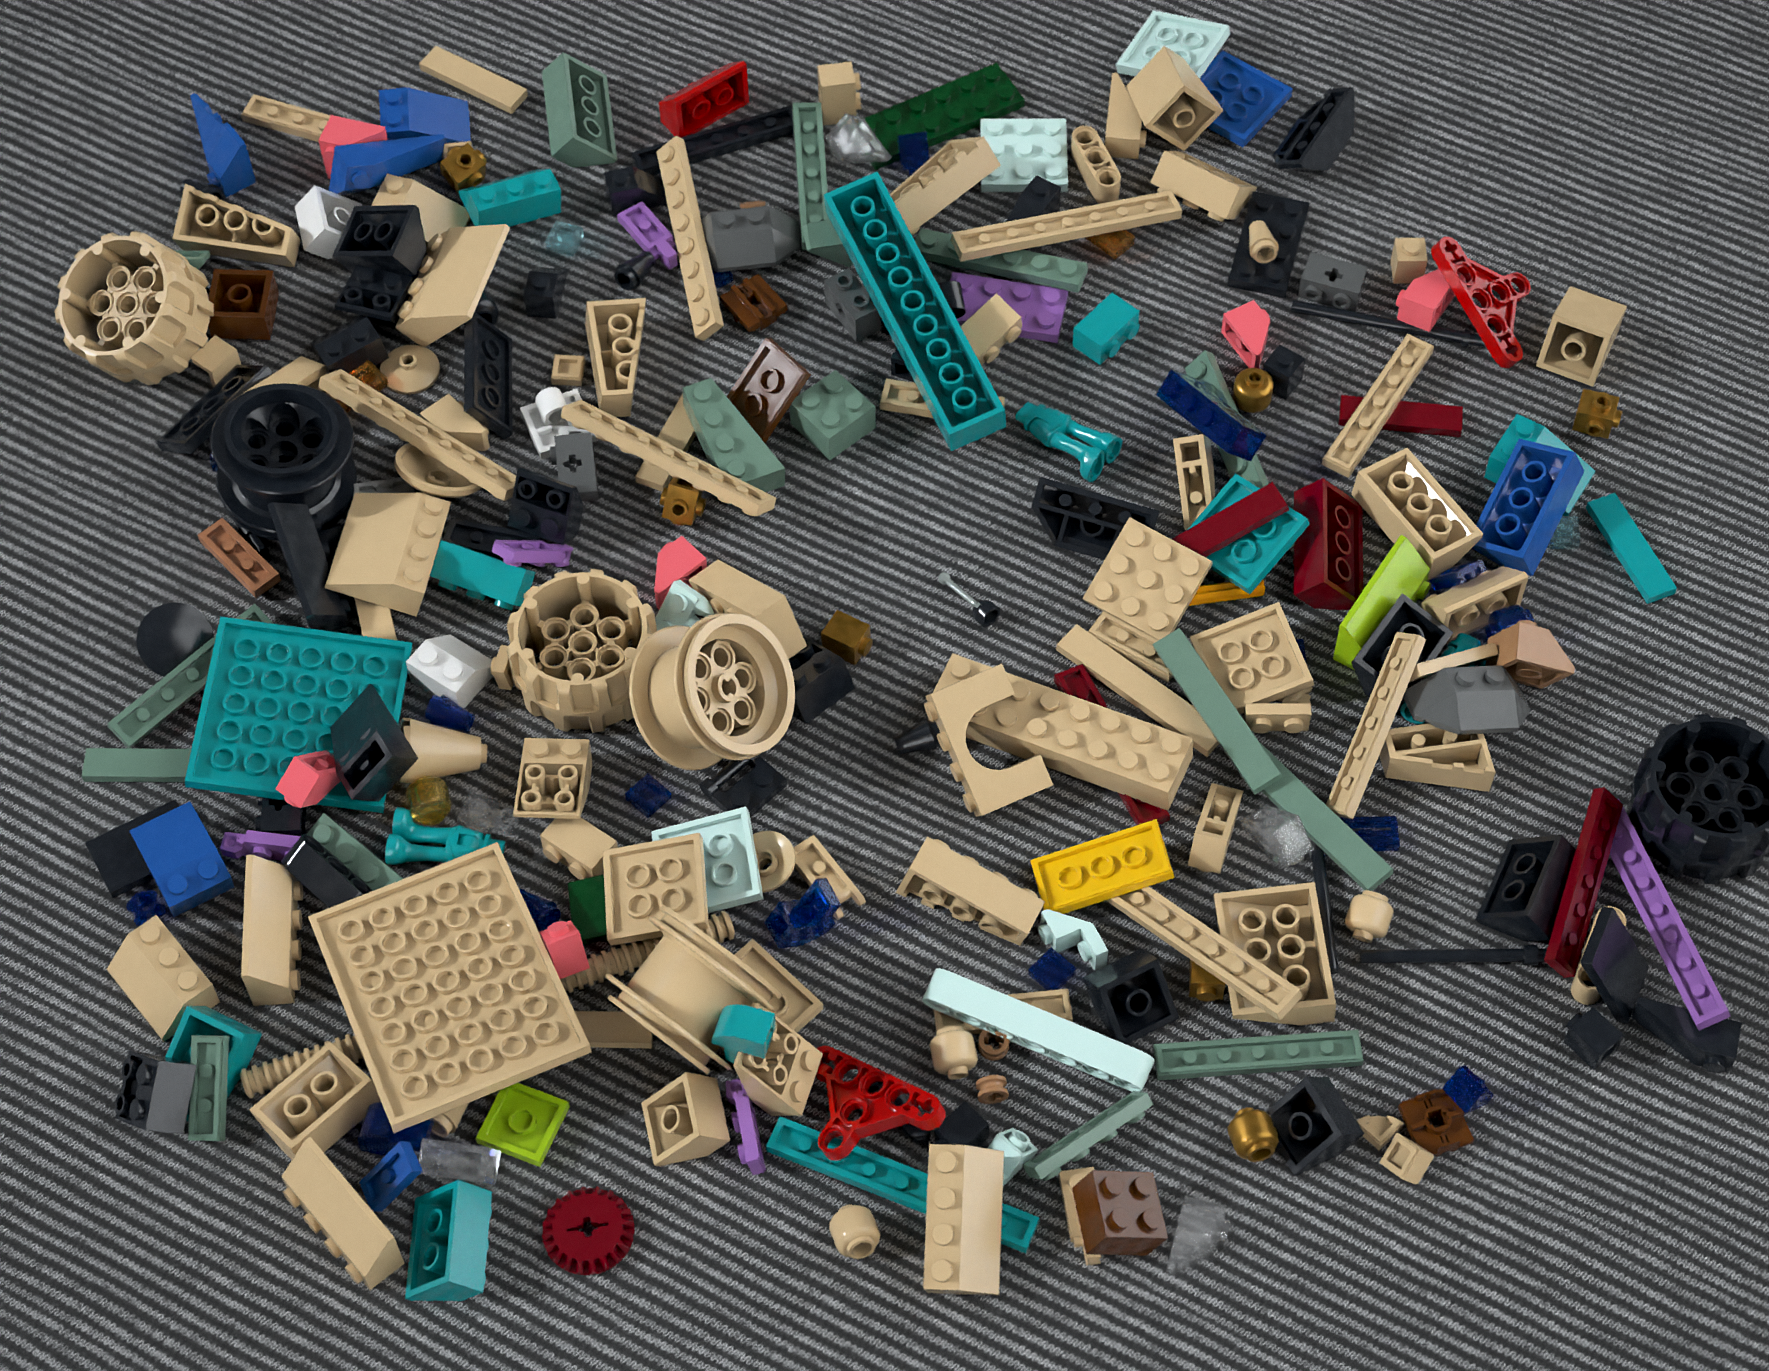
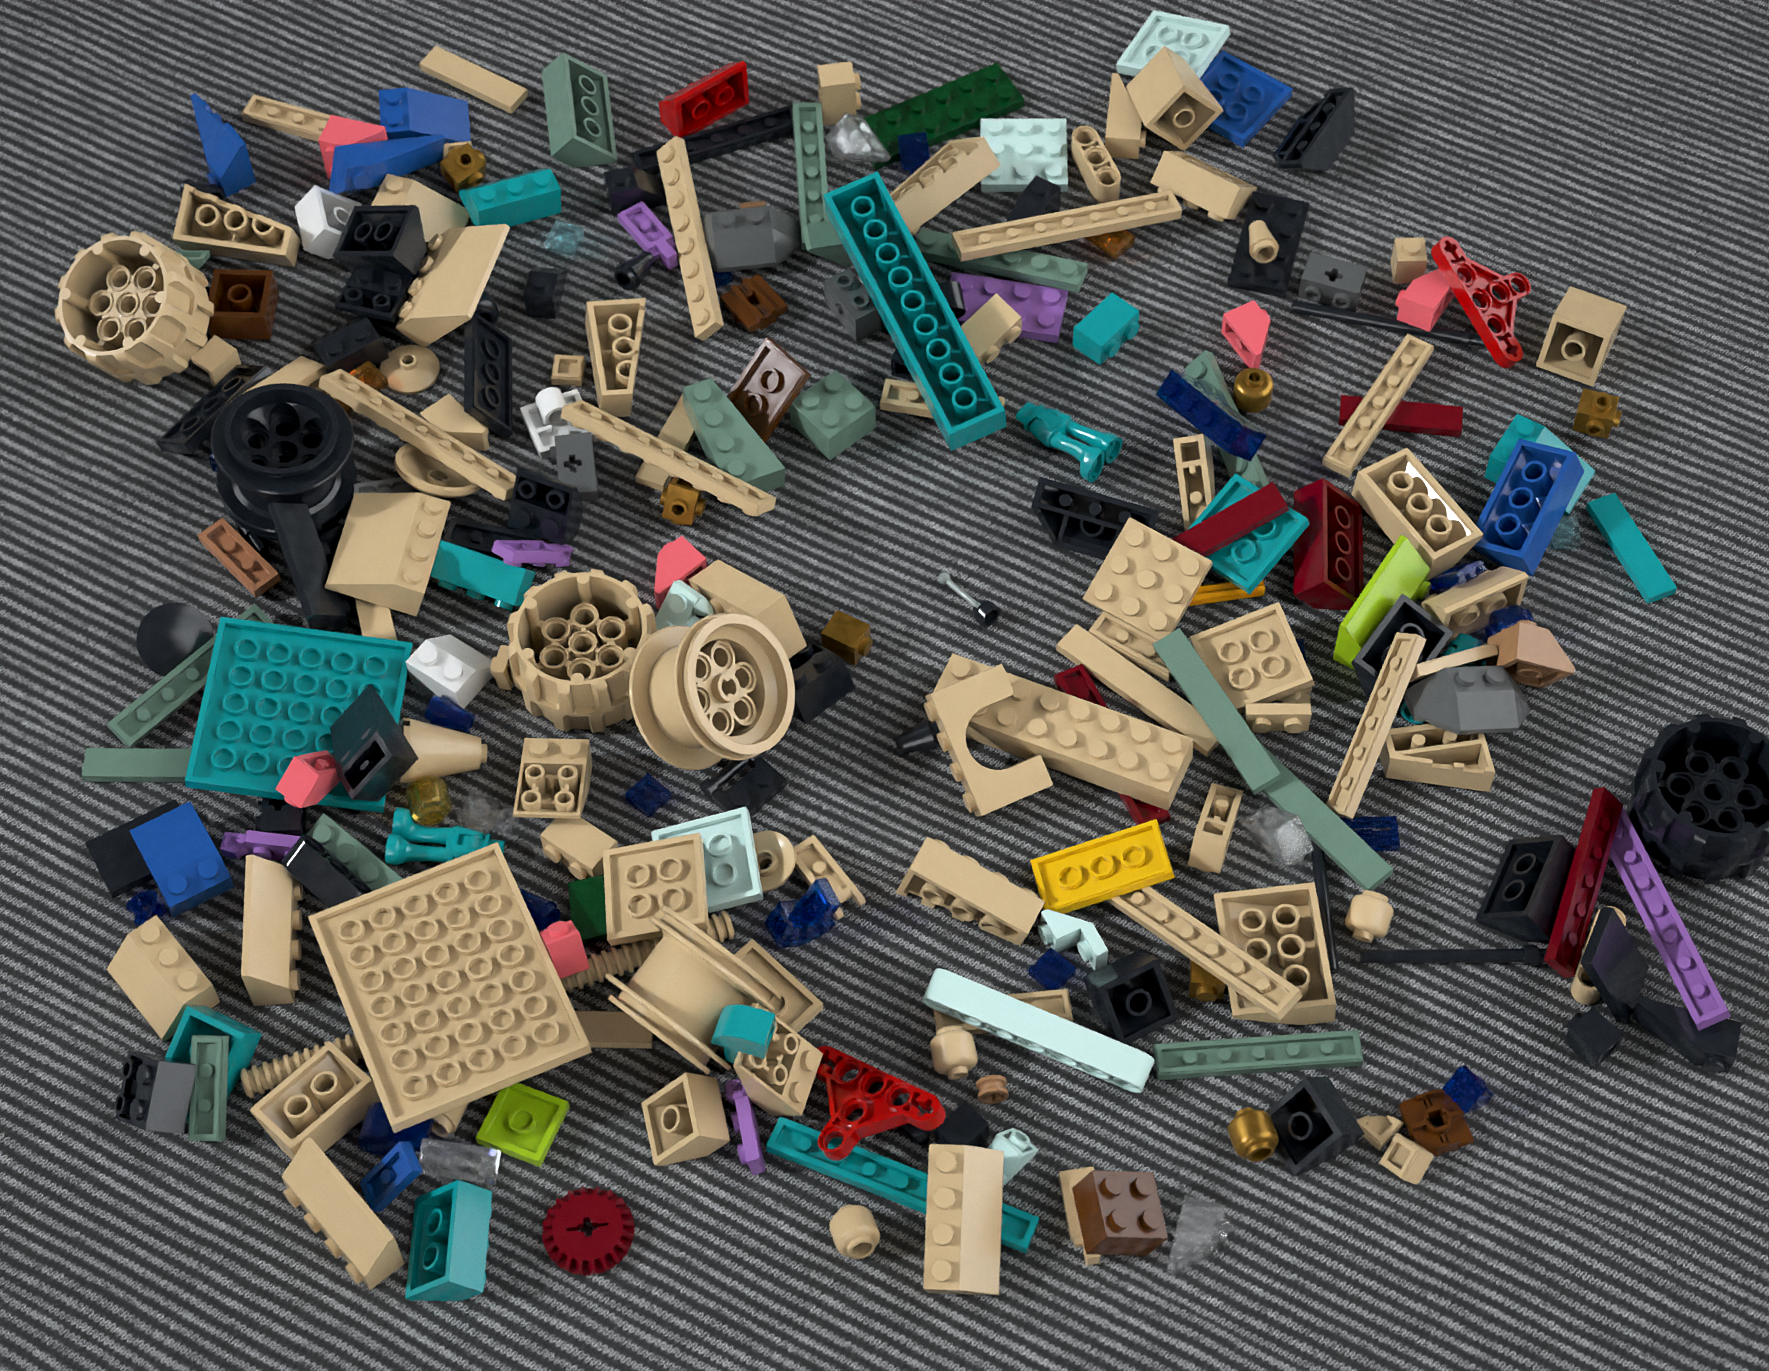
(987, 1050): medium nougat bush -> none
(1077, 1143): sand green plate -> none
(1285, 369): black brick -> none

